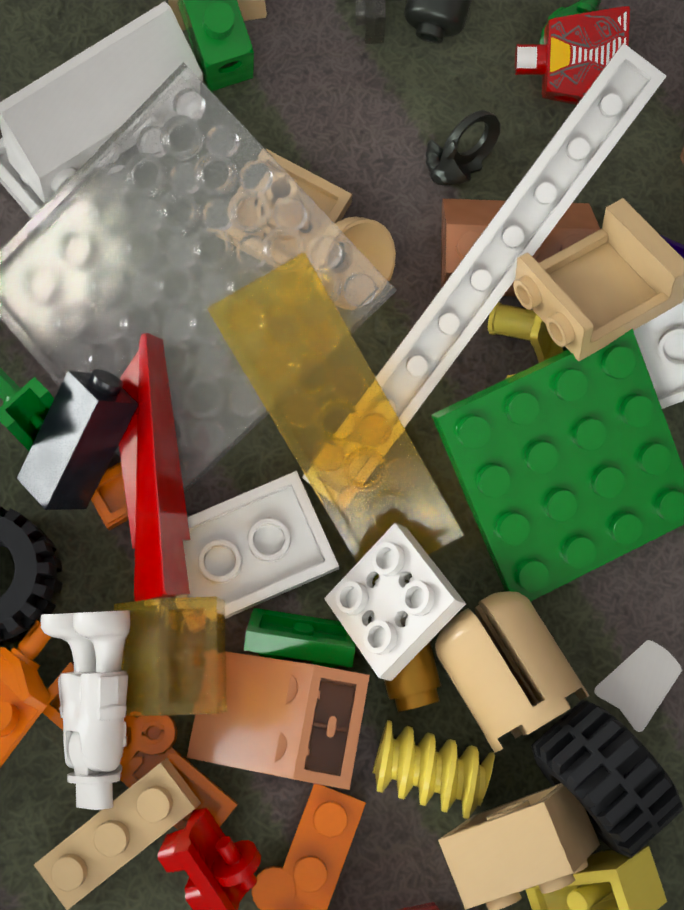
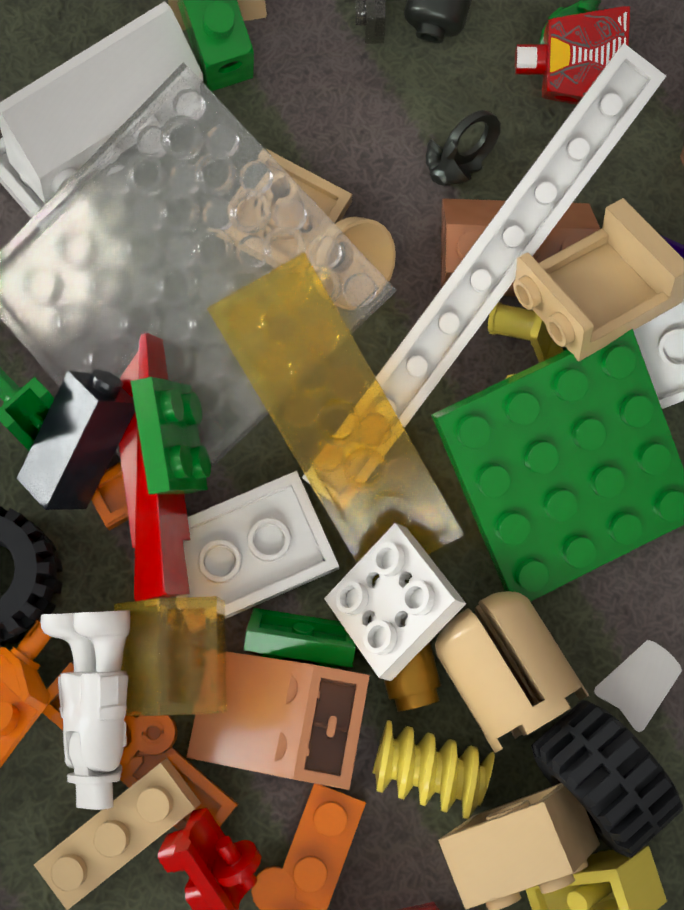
(170, 436): none -> green plate

